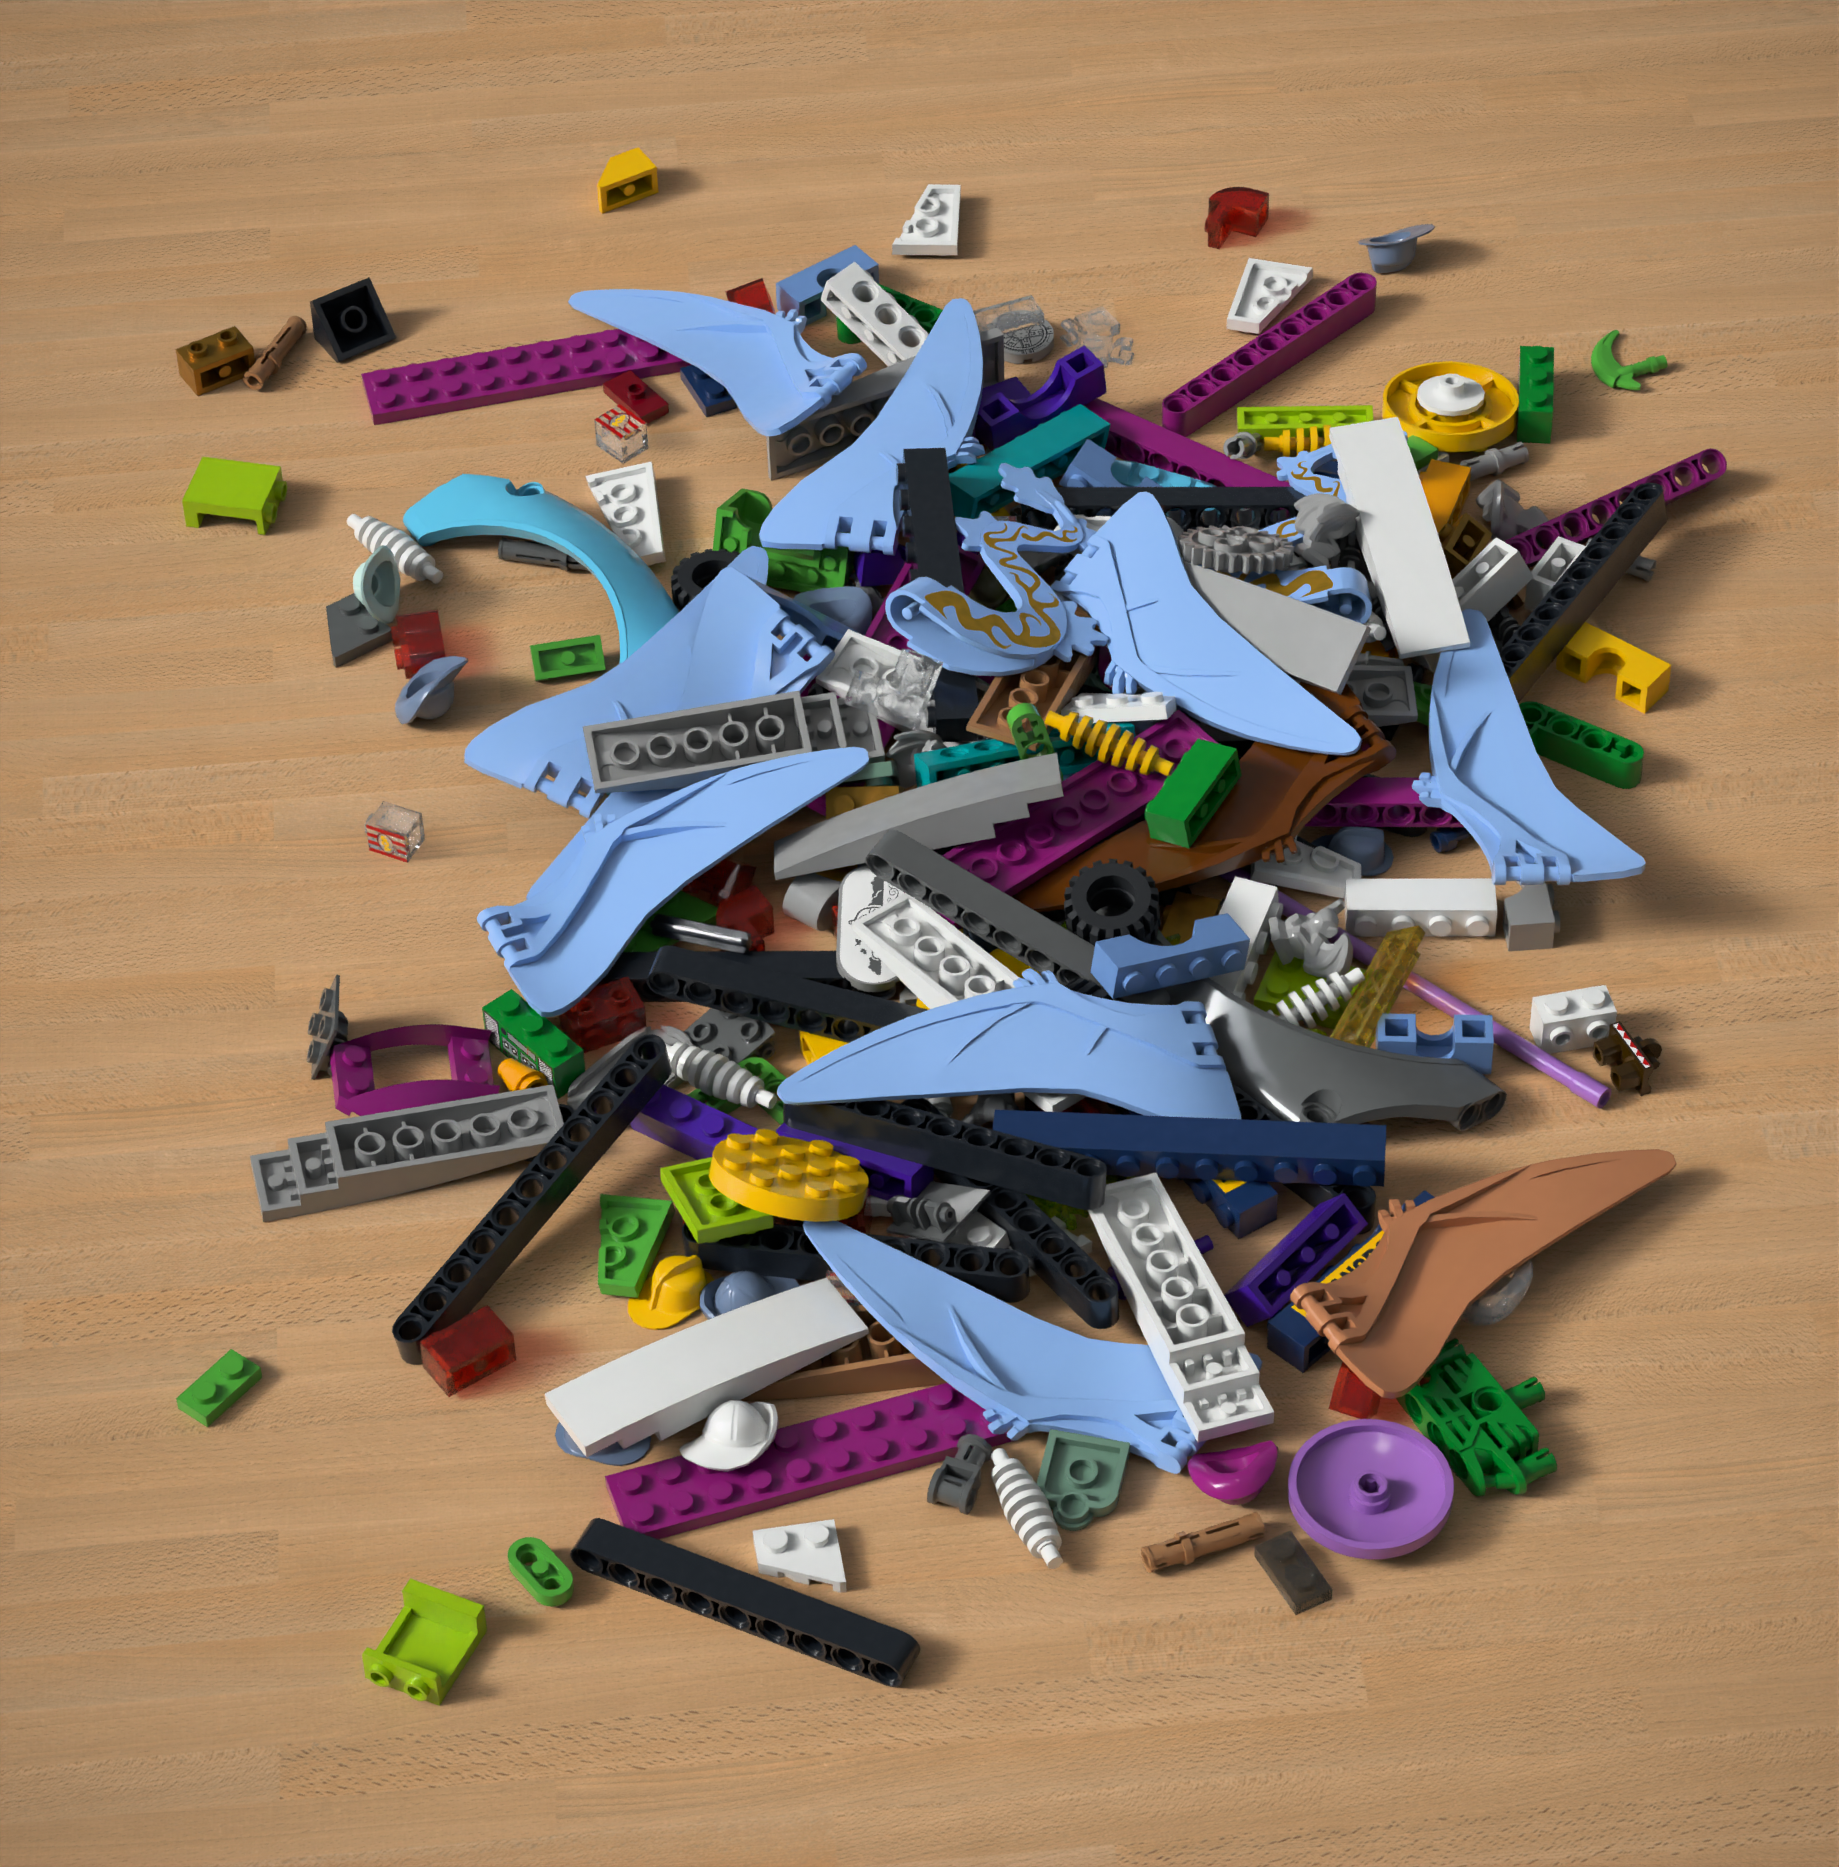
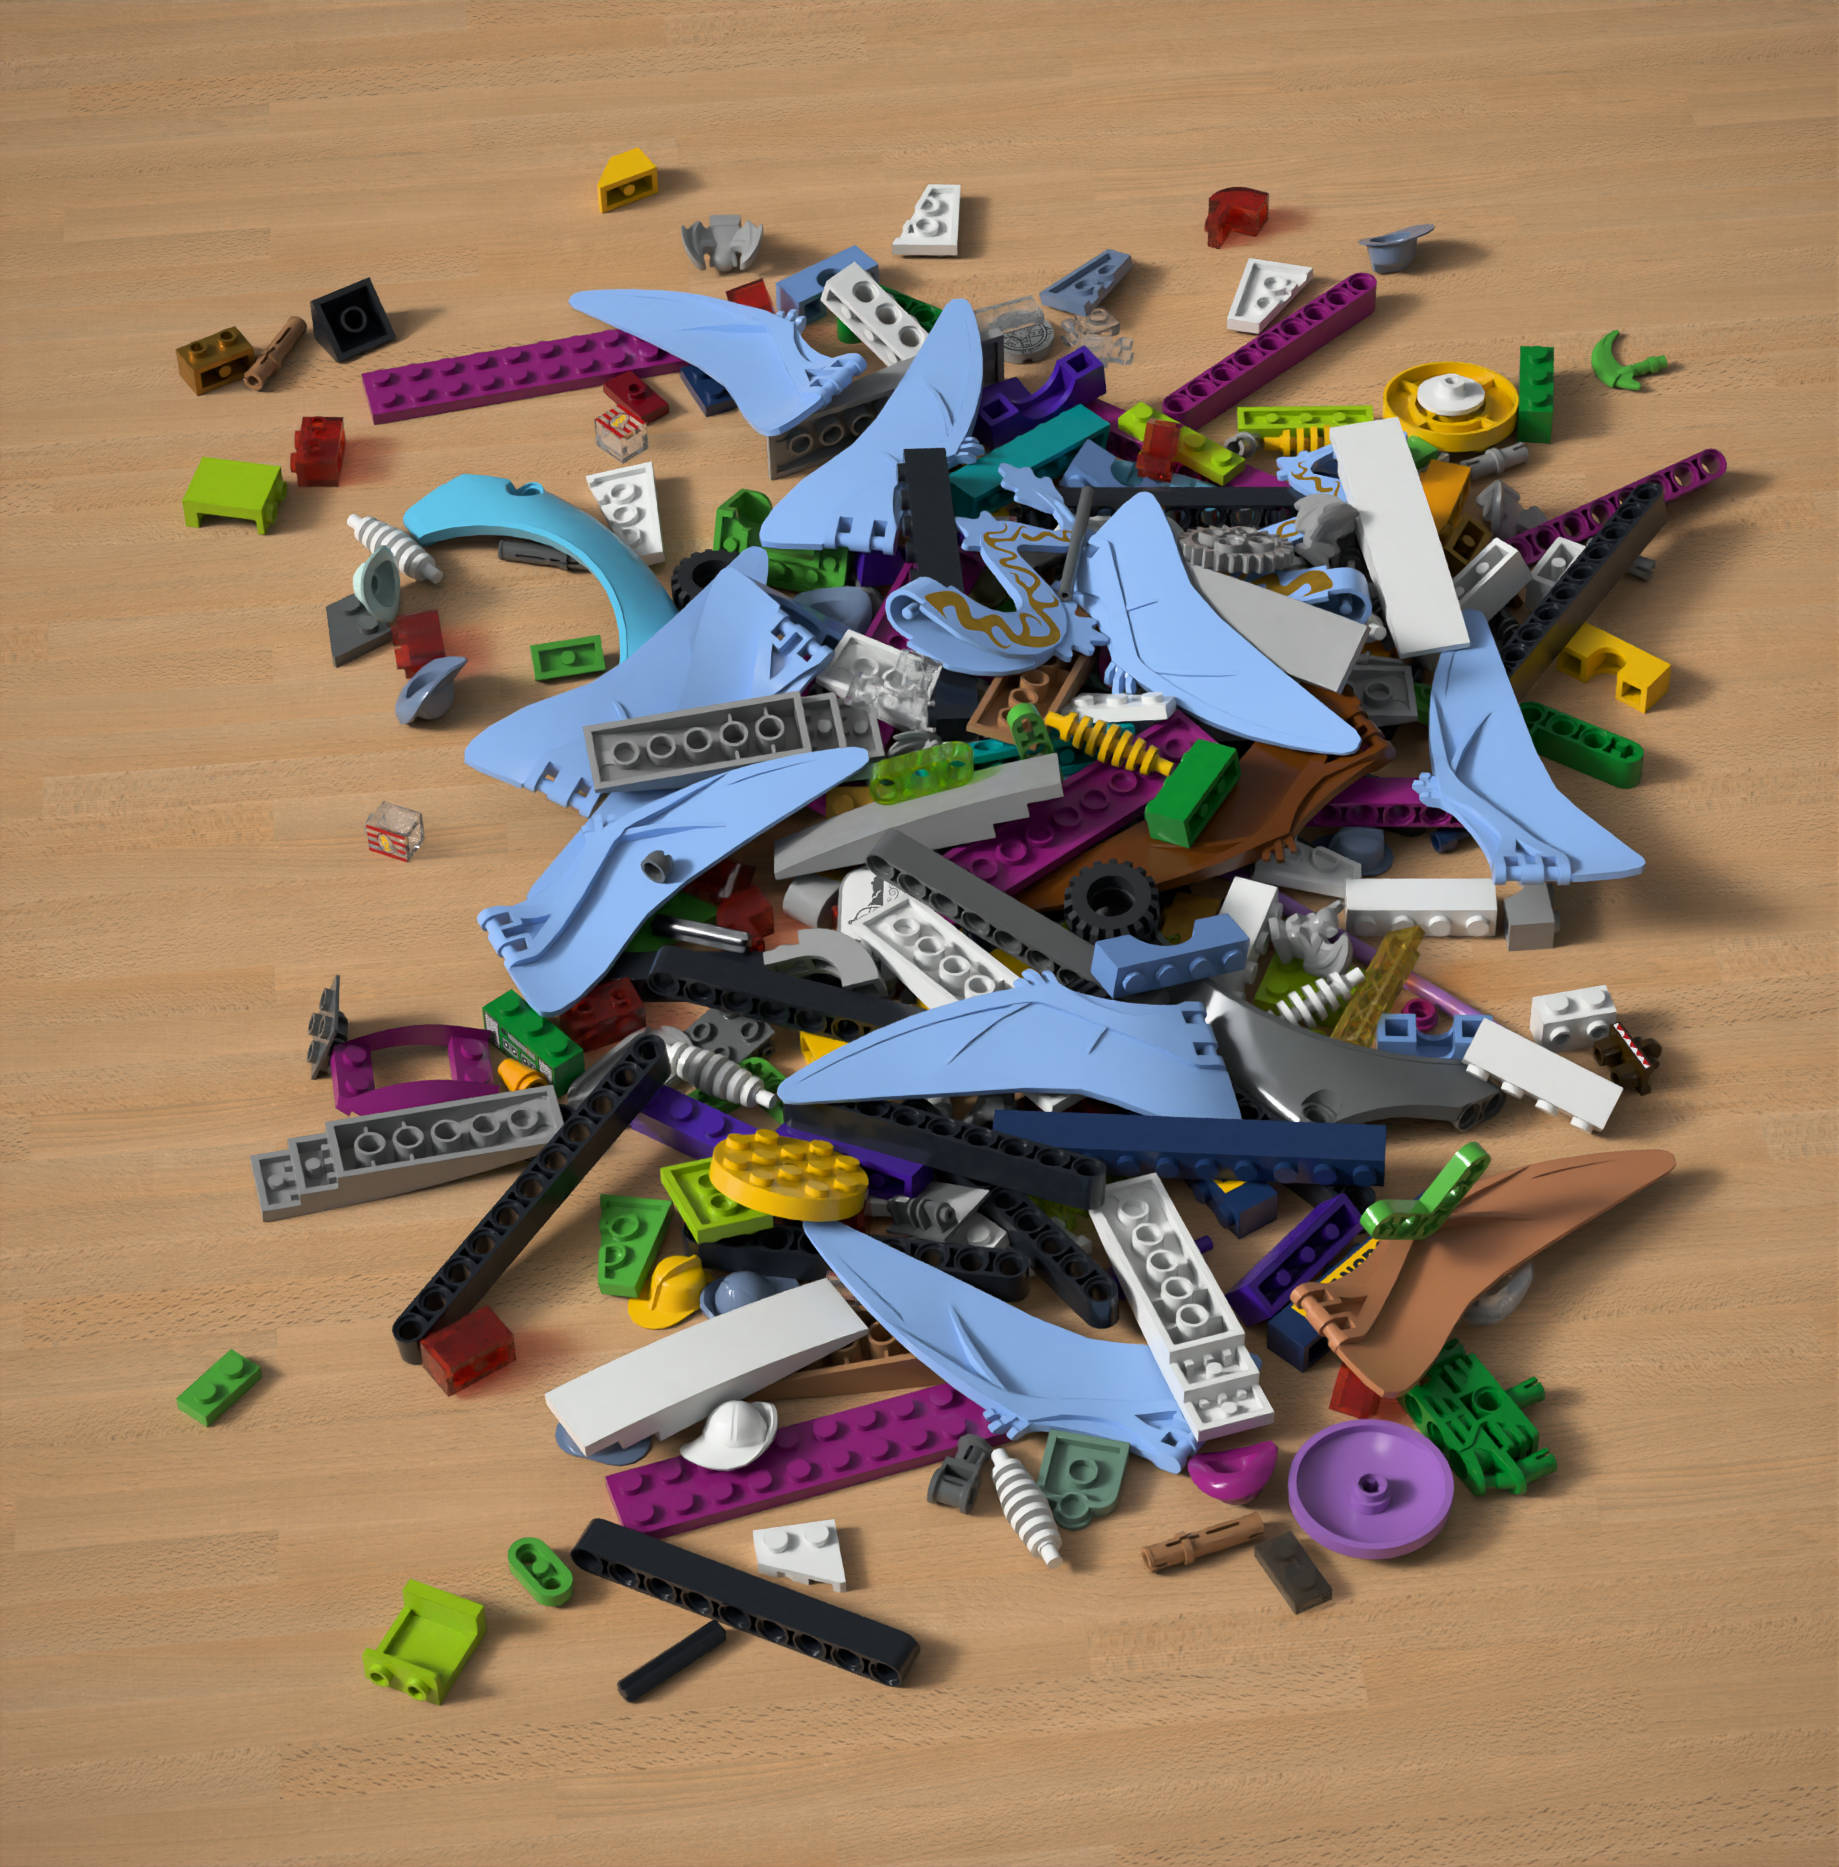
(319, 451): none -> clear red brick
(657, 866): none -> dark grey hinge
(671, 1661): none -> black axle
(723, 242): none -> light grey animal
(832, 954): none -> light grey arch
(932, 759): none -> clear neon green beam
(1076, 543): none -> dark grey piece
(1089, 284): none -> sand blue wing
(1159, 450): none -> clear red brick
(1195, 449): none -> lime plate
(1423, 1217): none -> bright green beam
(1425, 1014): none -> magenta plate
(1542, 1076): none -> white brick

